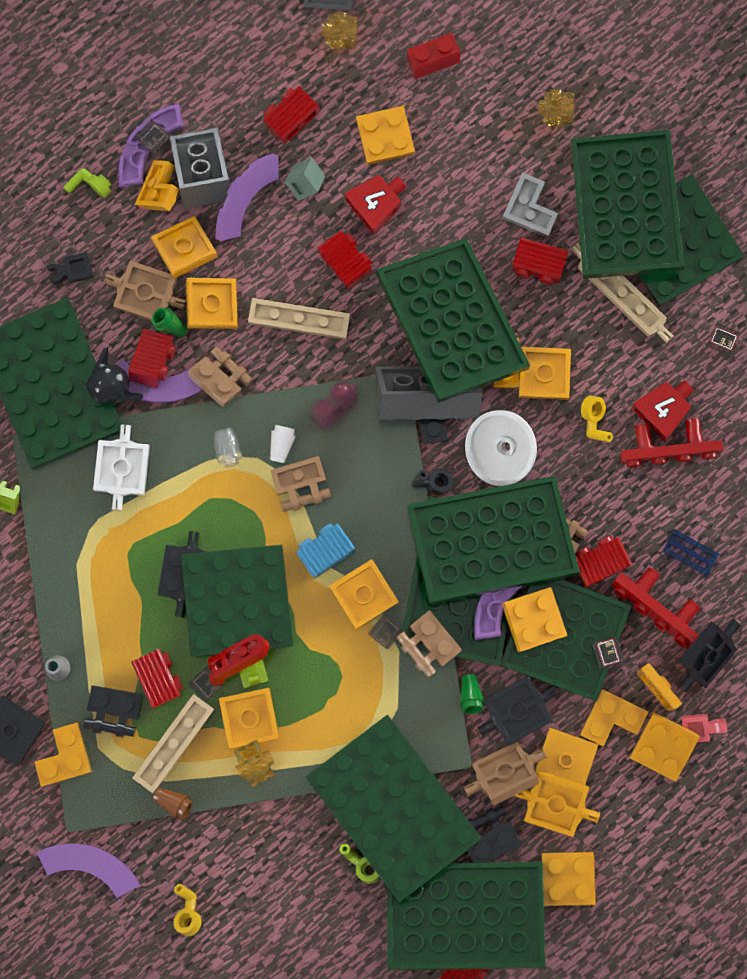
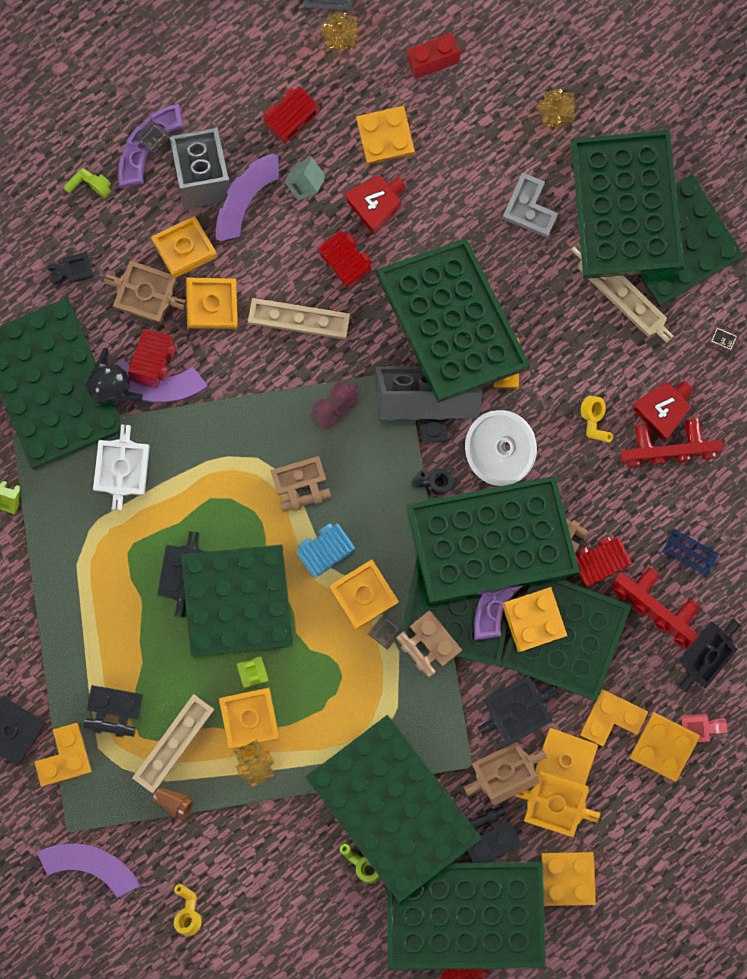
(62, 671): light grey cone -> none
(156, 192): light orange plate -> none
(157, 678): red brick -> none
(168, 322): green cone -> none
(202, 685): clear smoke tile -> none
(217, 383): medium nougat plate -> none
(227, 447): clear brick -> none
(237, 658): red plate -> none
(281, 442): white cone -> none
(471, 697): green cone -> none
(539, 261): red brick -> none
(547, 375): light orange plate -> none
(608, 652): clear smoke tile -> none
(659, 687): light orange plate -> none

